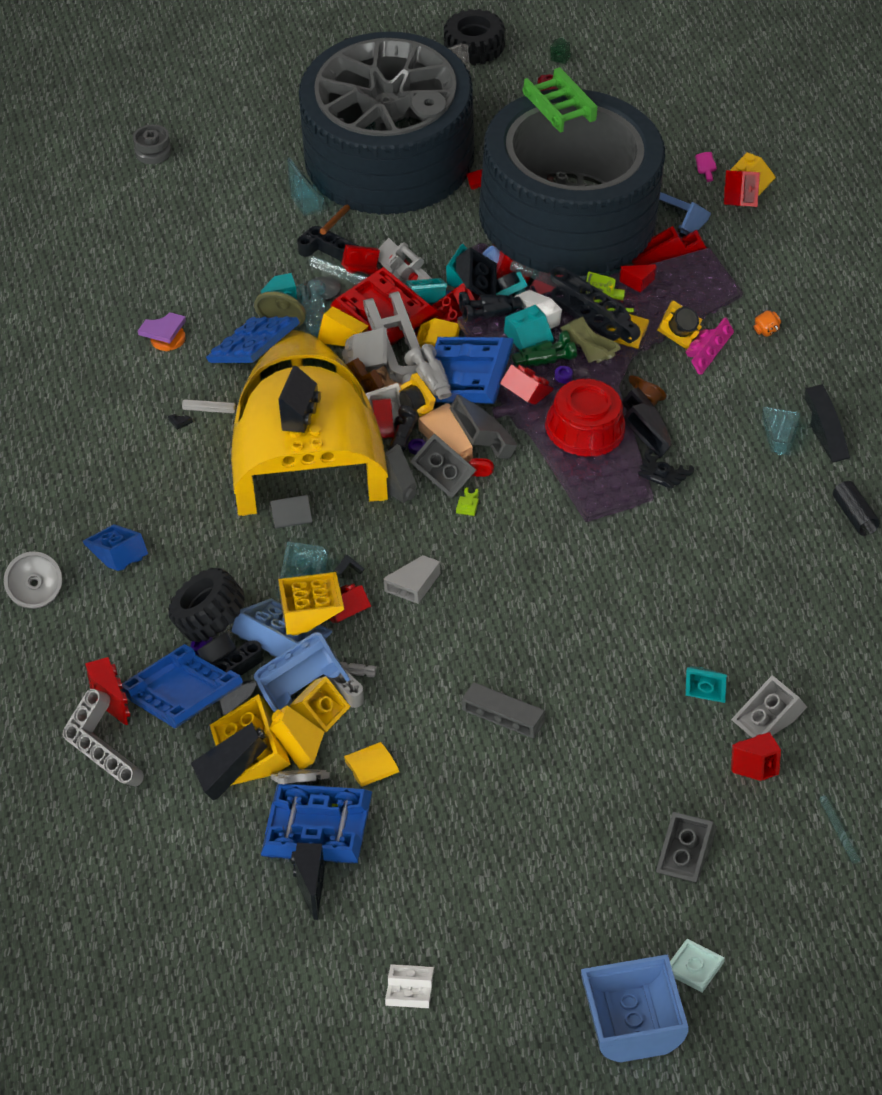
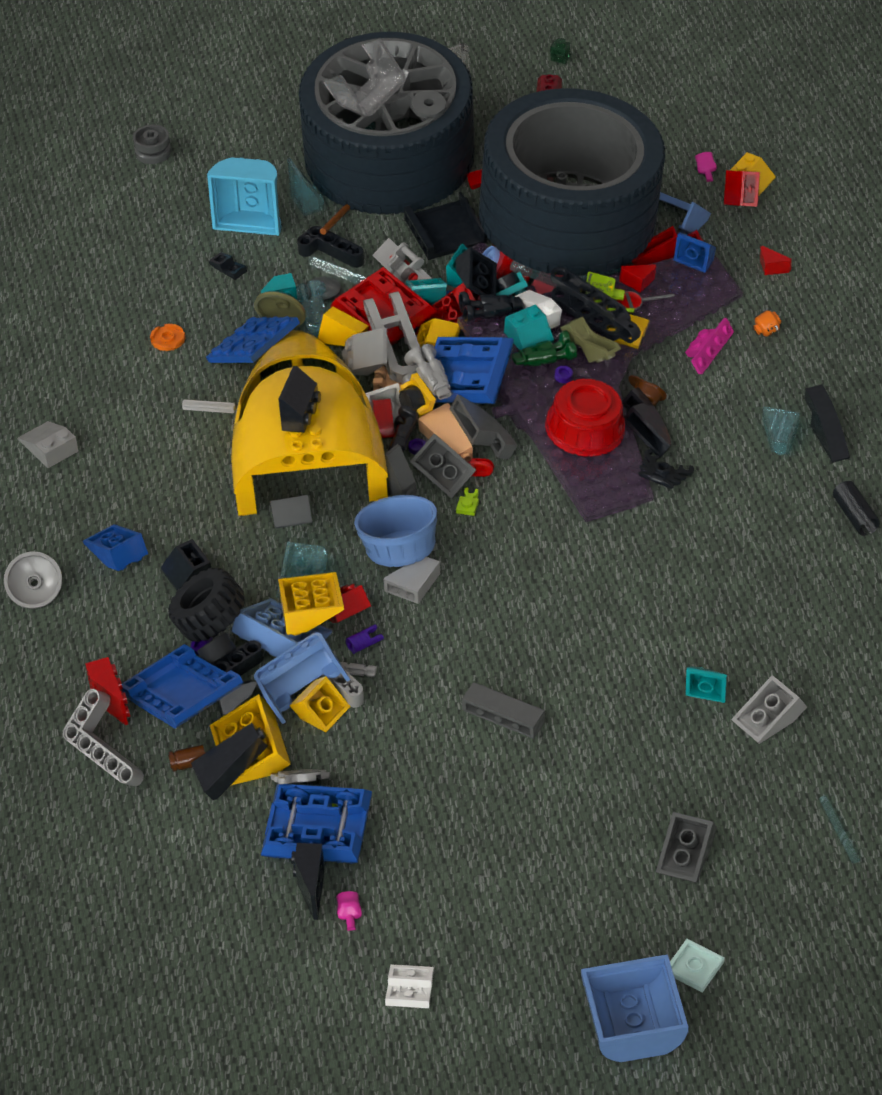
(50, 443): none -> light grey slope
(163, 328): medium lavender tile -> none
(179, 421): black tile -> none
(182, 758): none -> reddish brown piece
(184, 563): none -> black slope
(226, 265): none -> black slope
(244, 196): none -> medium azure container
(297, 736): yellow slope -> none
(348, 561): black panel -> none
(348, 908): none -> dark pink piece
(360, 259): red bracket -> none
(362, 639): none -> dark purple hinge
(369, 381): reddish brown plate -> none
(371, 764): yellow slope -> none
(384, 81): none -> clear windscreen
(397, 529): none -> medium blue piece
(445, 227): none -> black panel
(480, 31): black tyre -> none
(526, 384): slope -> none
(567, 88): bright green fence -> none
(634, 300): none -> piece
(680, 322): piece -> none
(694, 252): none -> blue slope
(756, 757): red slope -> none
(774, 262): none -> red slope

